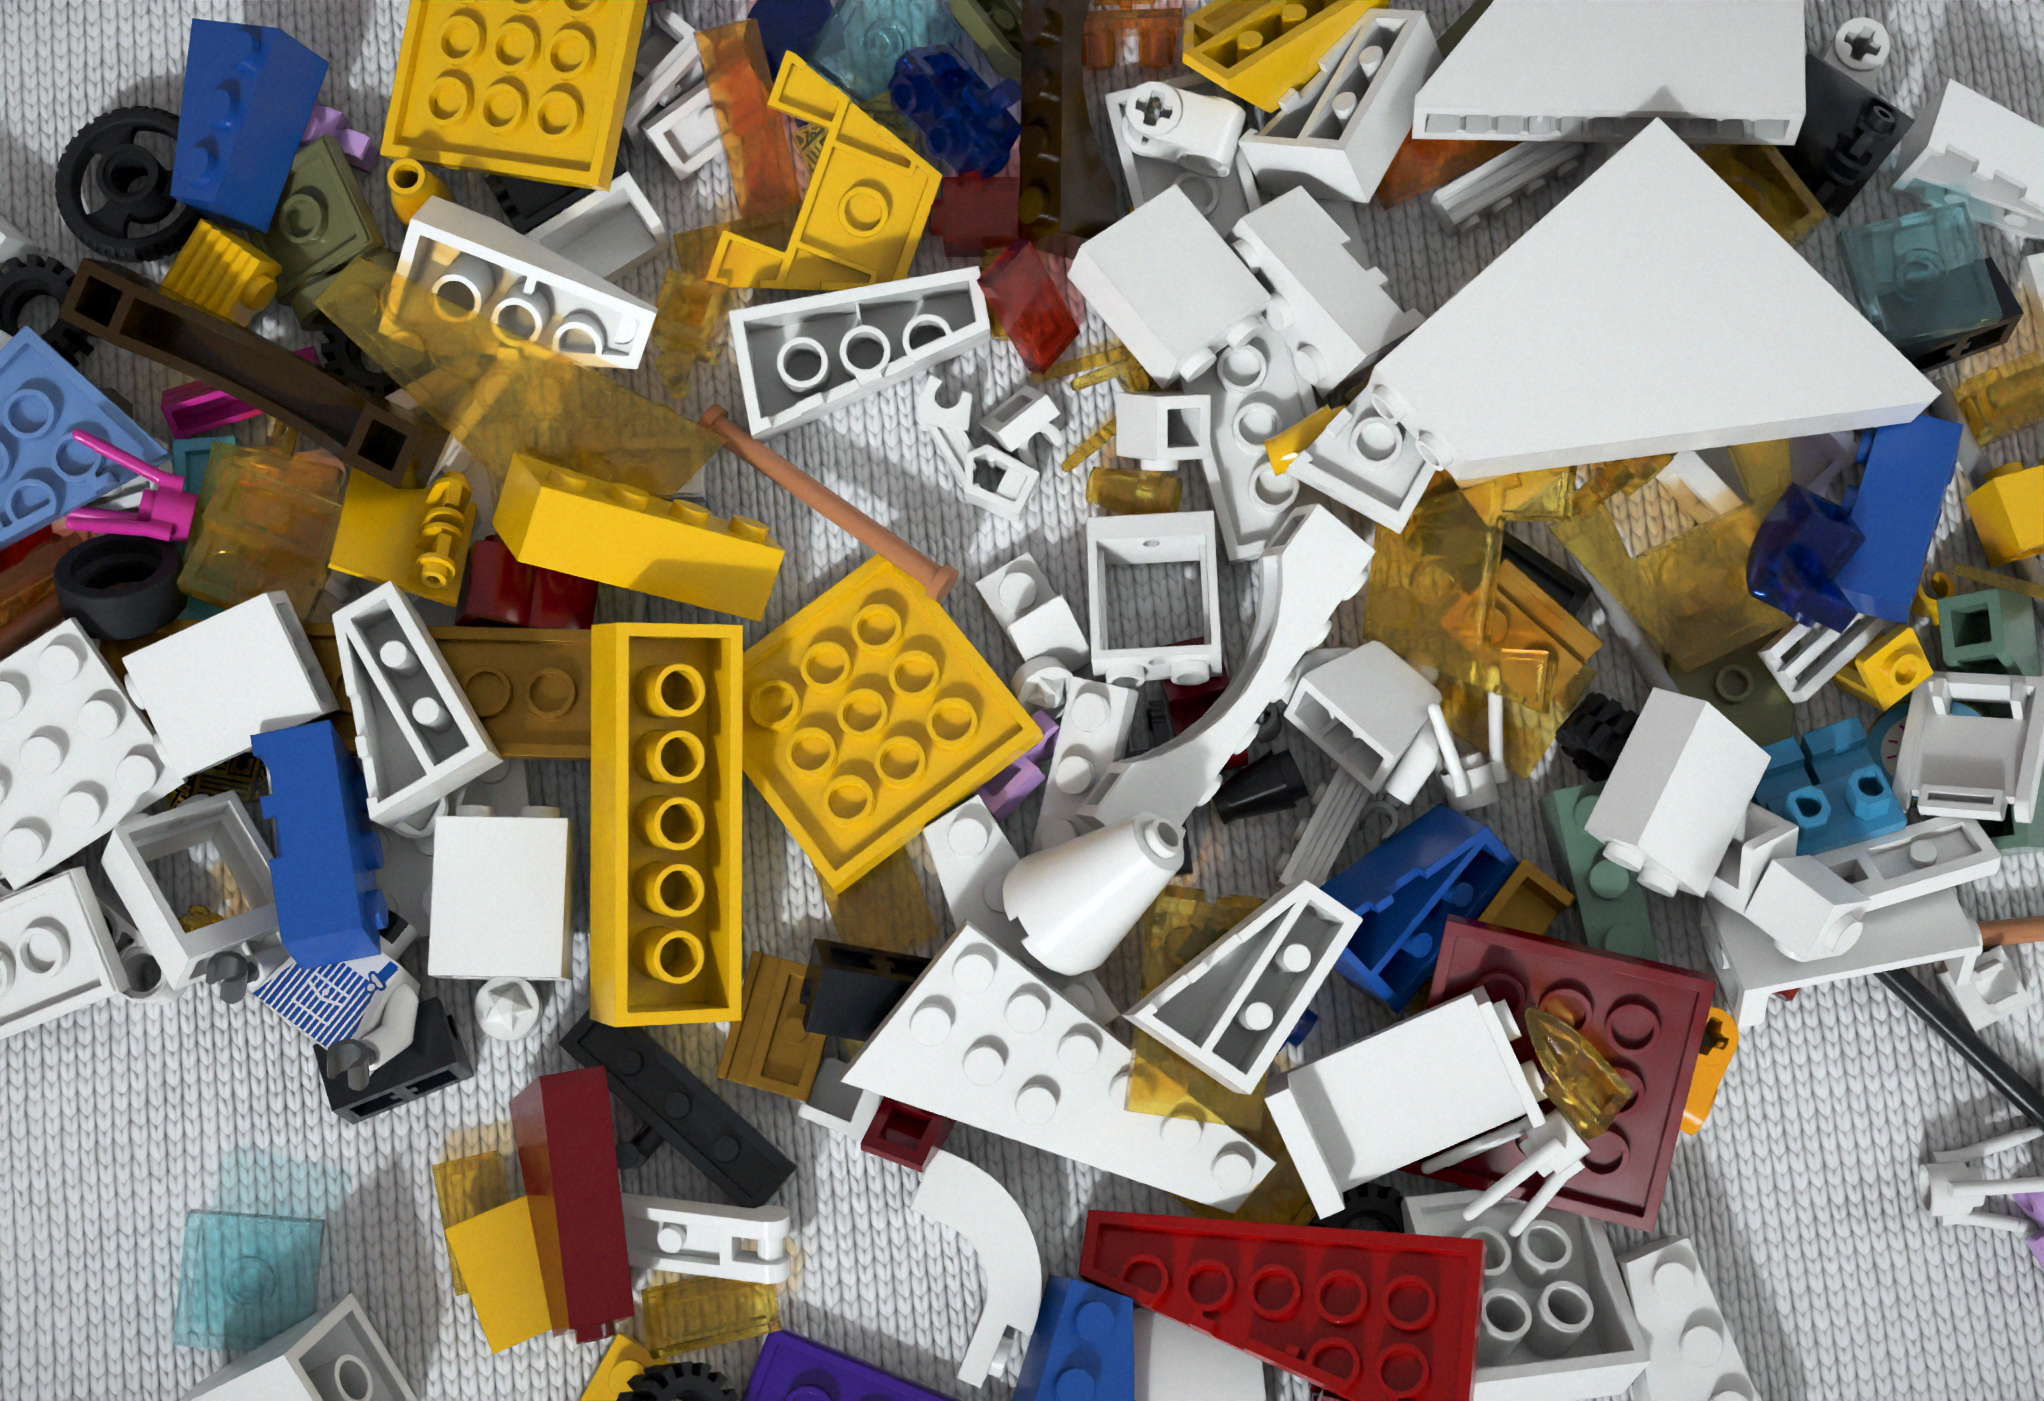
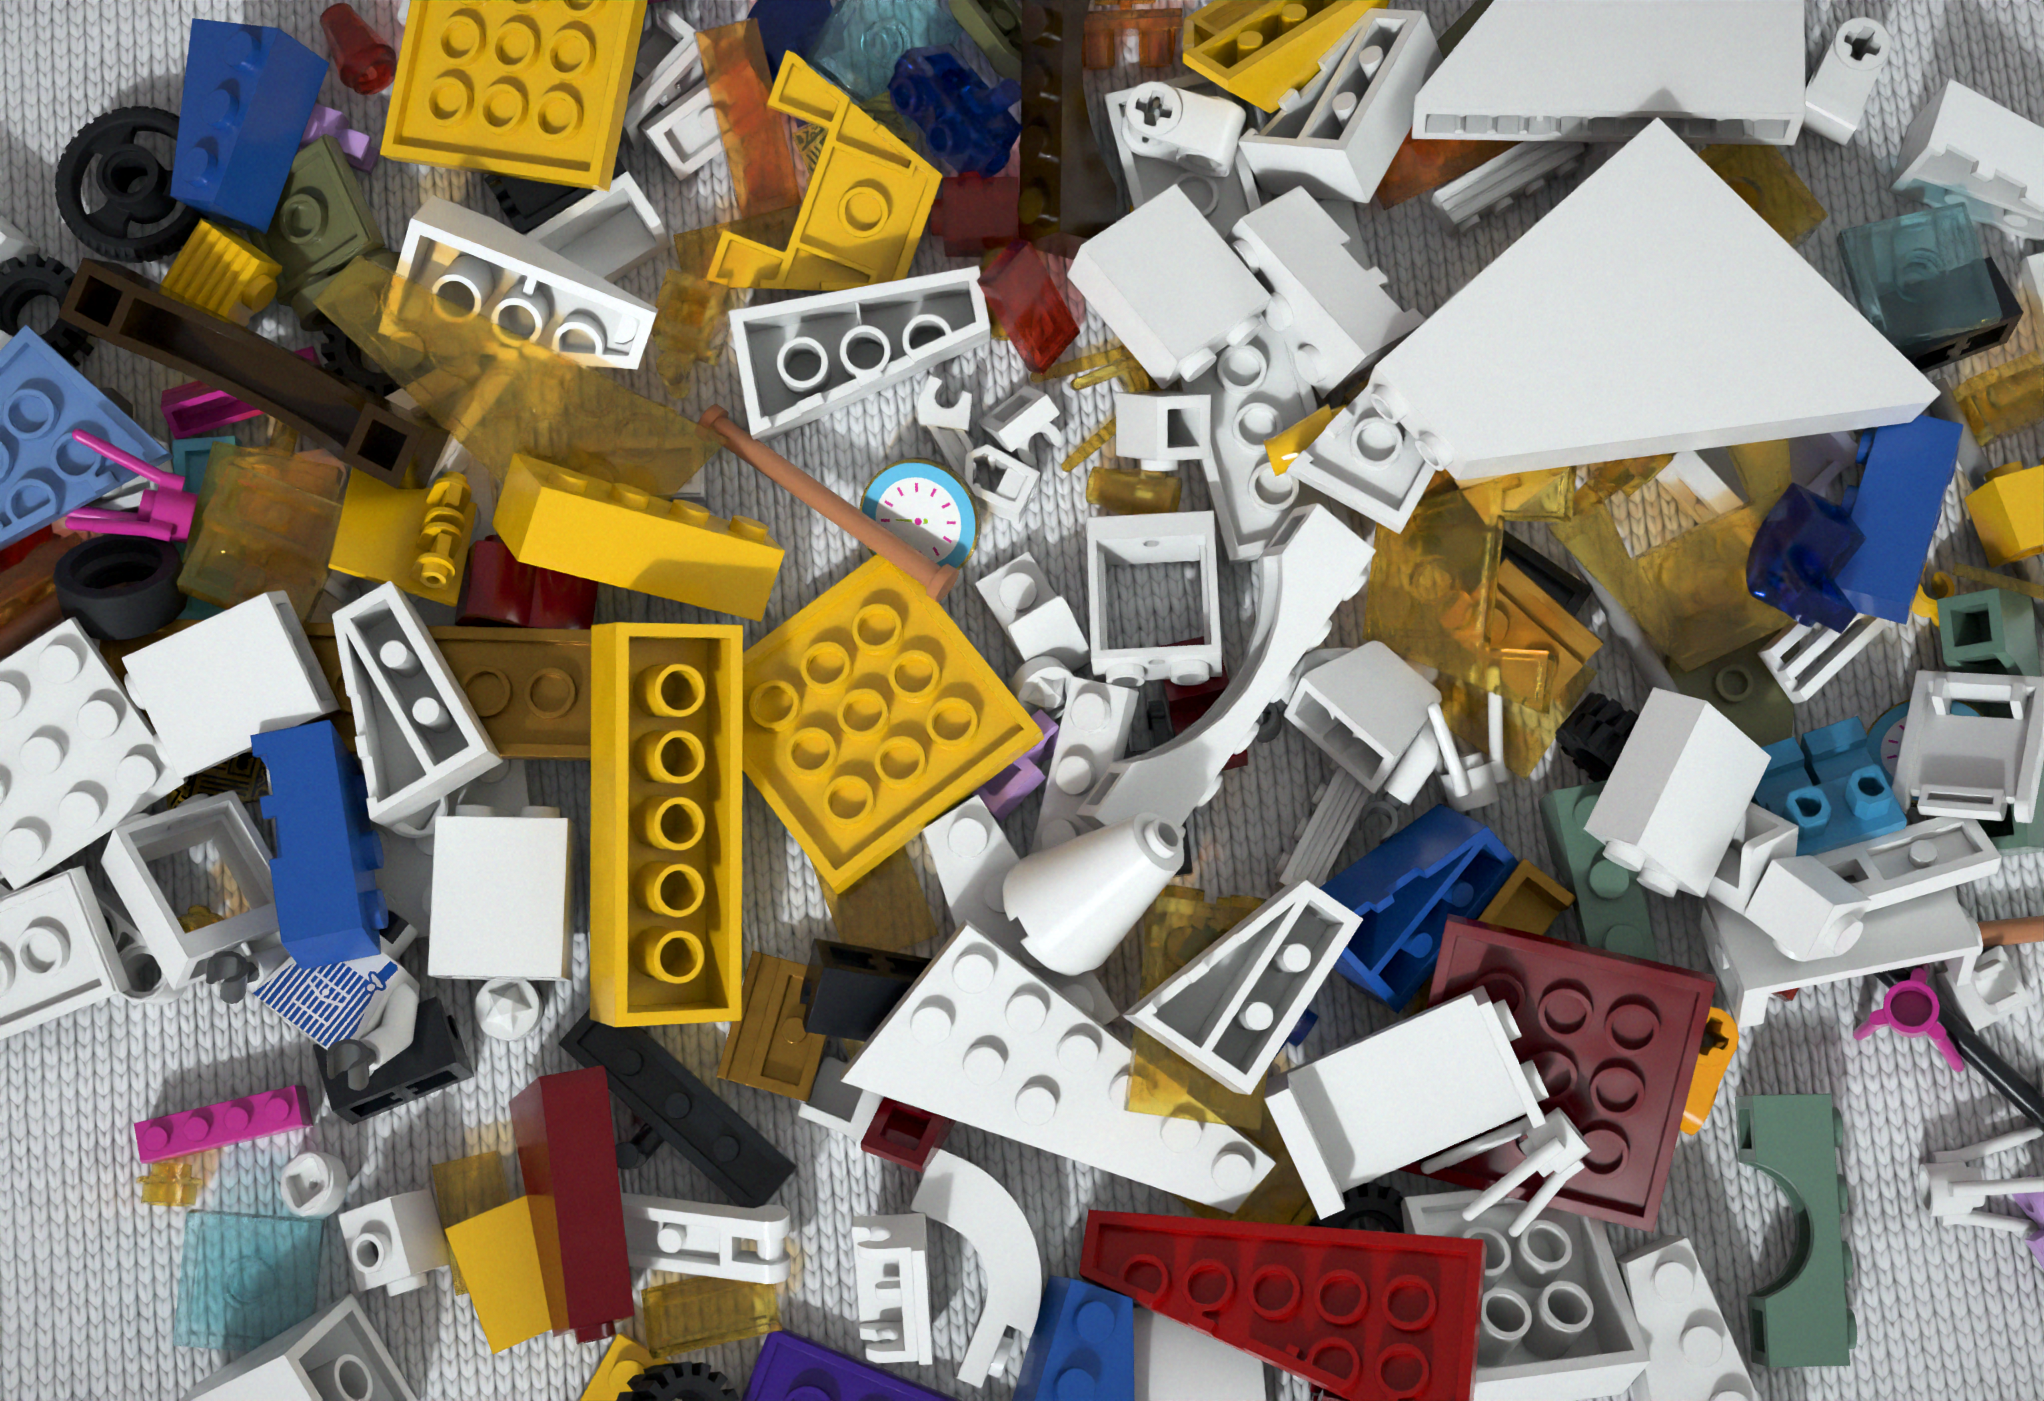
(169, 1185): none -> clear yellow plate
(223, 1124): none -> dark pink piece
(314, 1184): none -> white tile
(358, 50): none -> clear red cone
(395, 1242): none -> white brick
(412, 187): yellow cone -> none
(894, 1286): none -> white hinge
(926, 508): none -> piece
(1261, 788): black cone -> none
(1580, 1078): clear yellow plate -> none
(1803, 1311): none -> sand green arch
(1841, 136): black hinge -> none
(1885, 668): yellow bracket -> none
(1912, 1012): none -> dark pink plant

